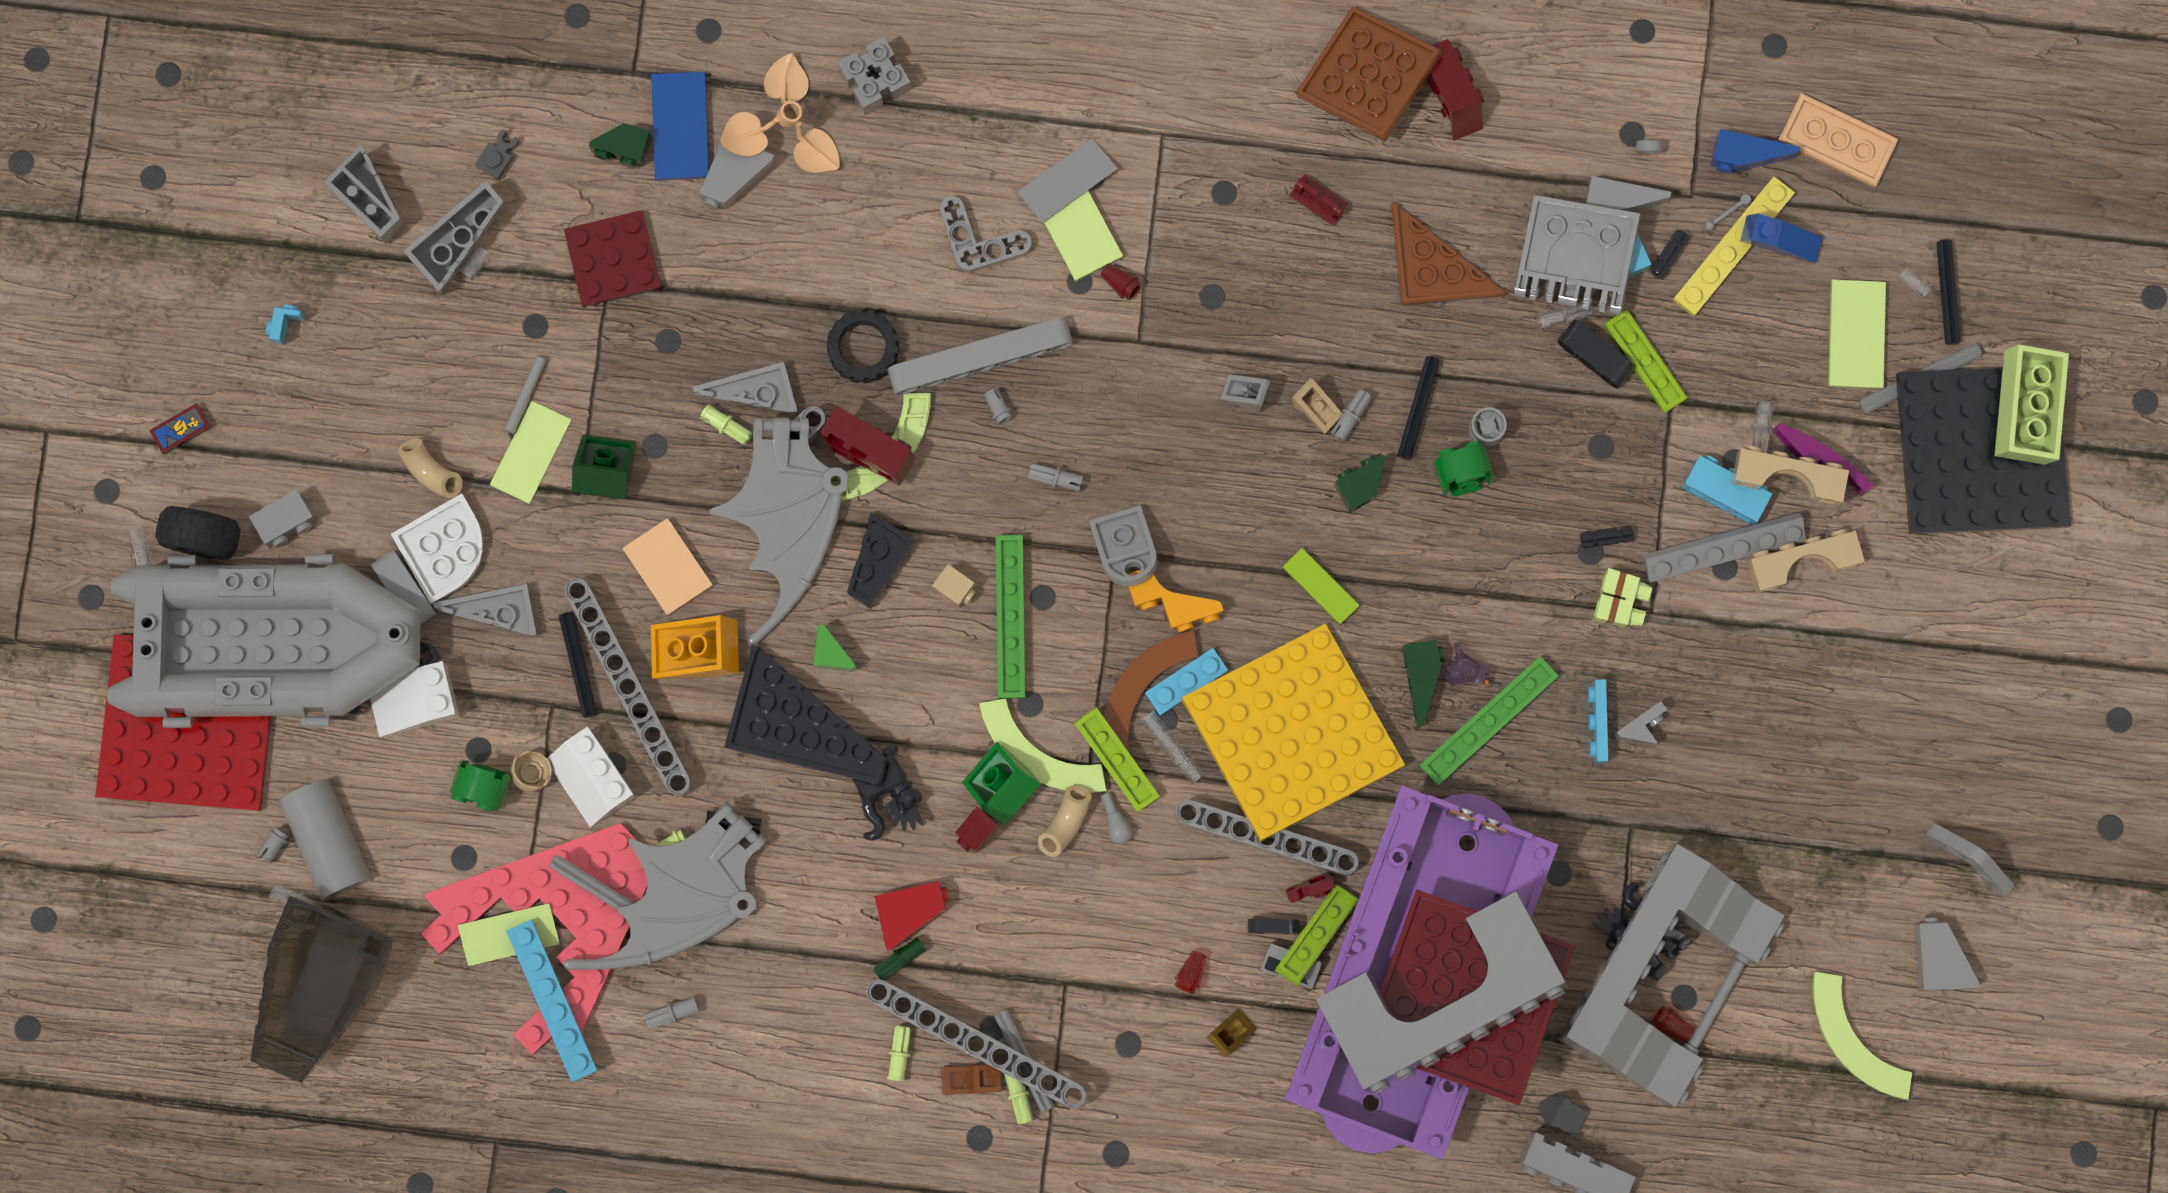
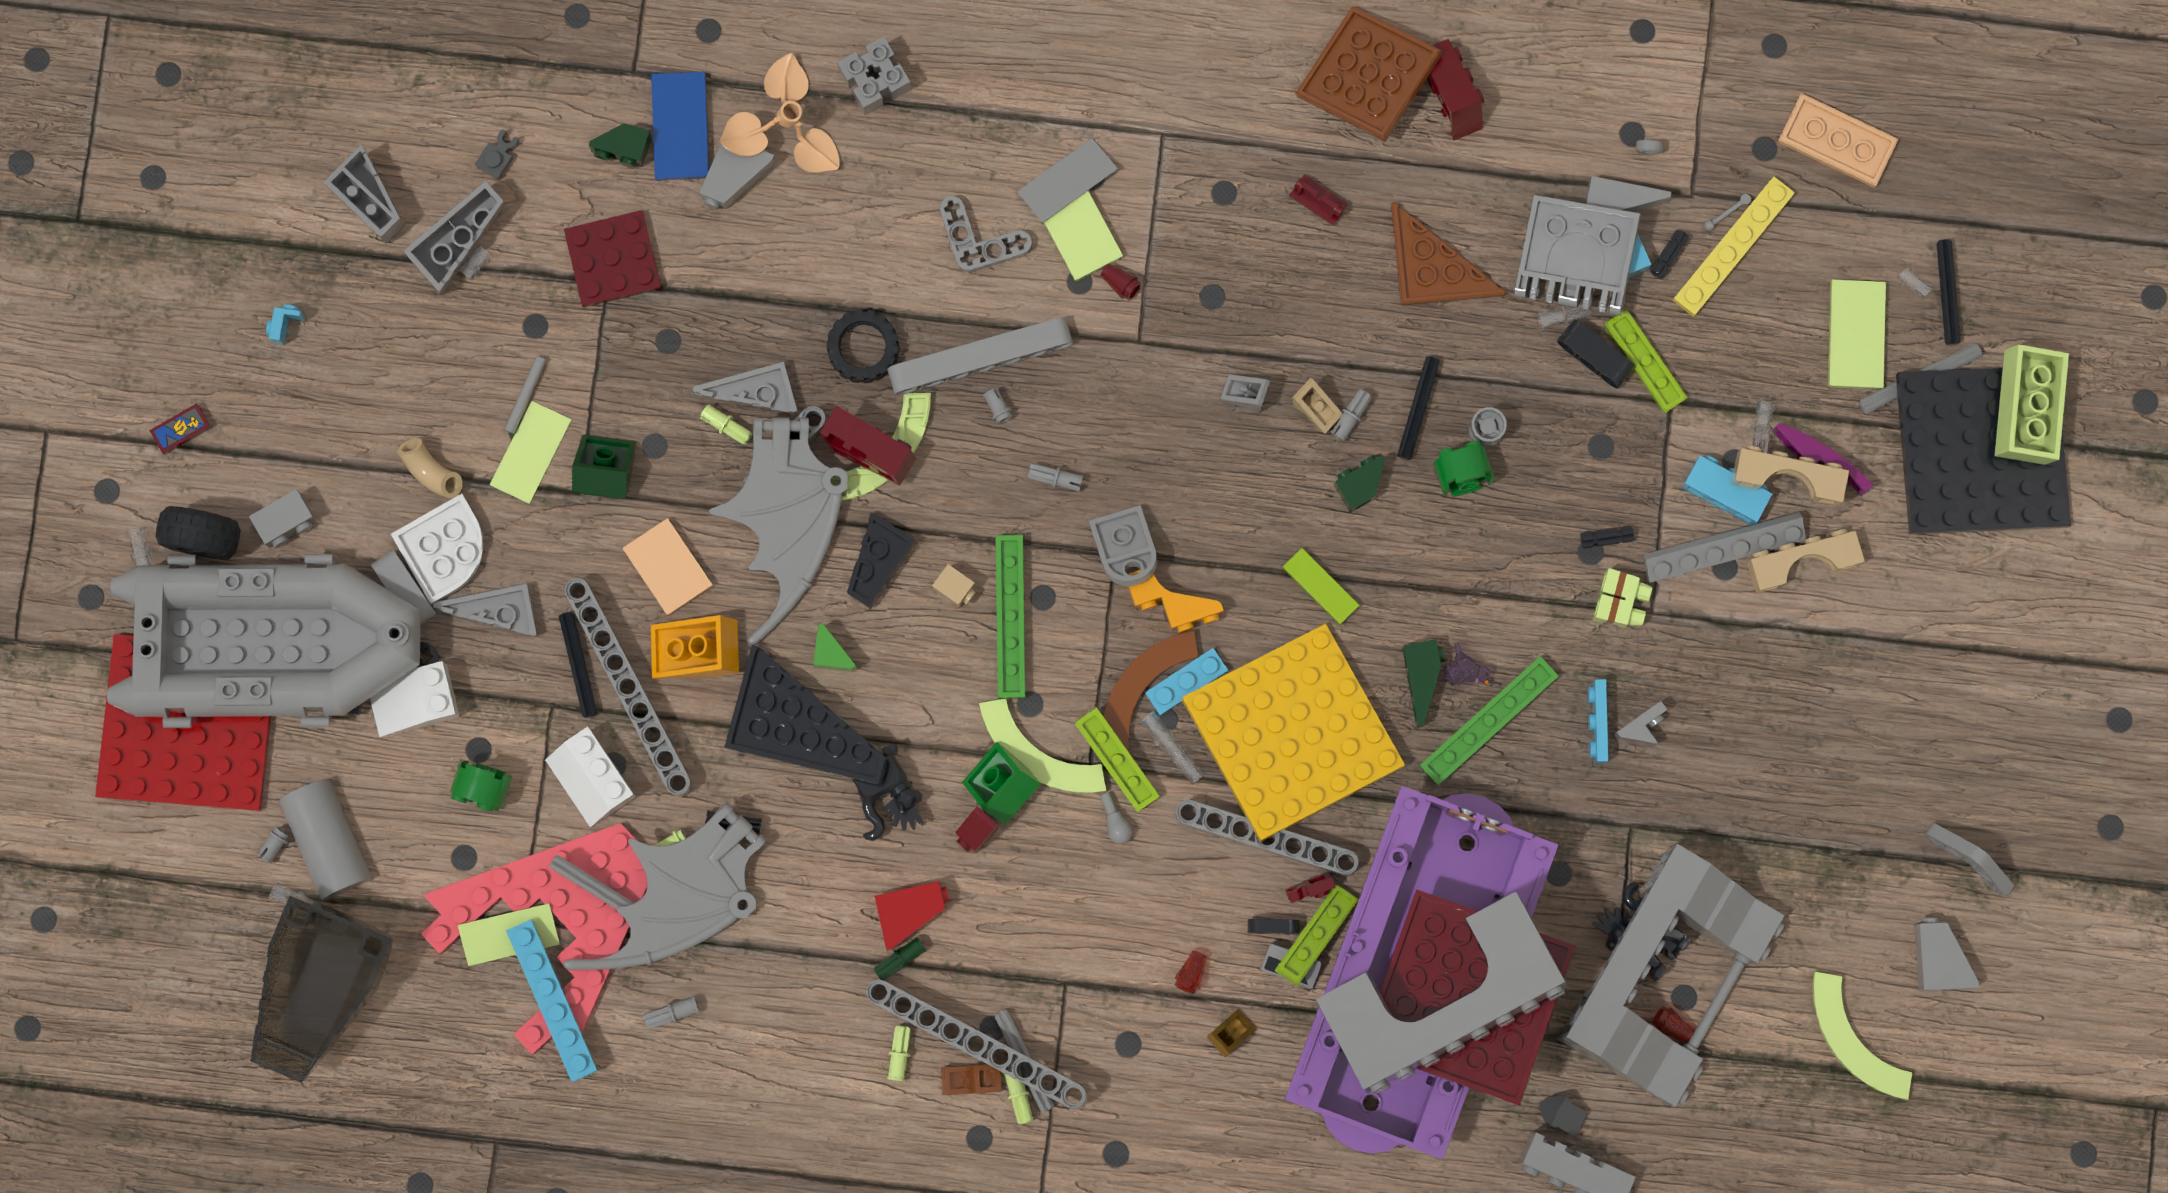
(530, 771): tan hair -> none
(1066, 822): tan cylinder -> none
(1742, 152): blue slope -> none
(1781, 237): blue slope -> none

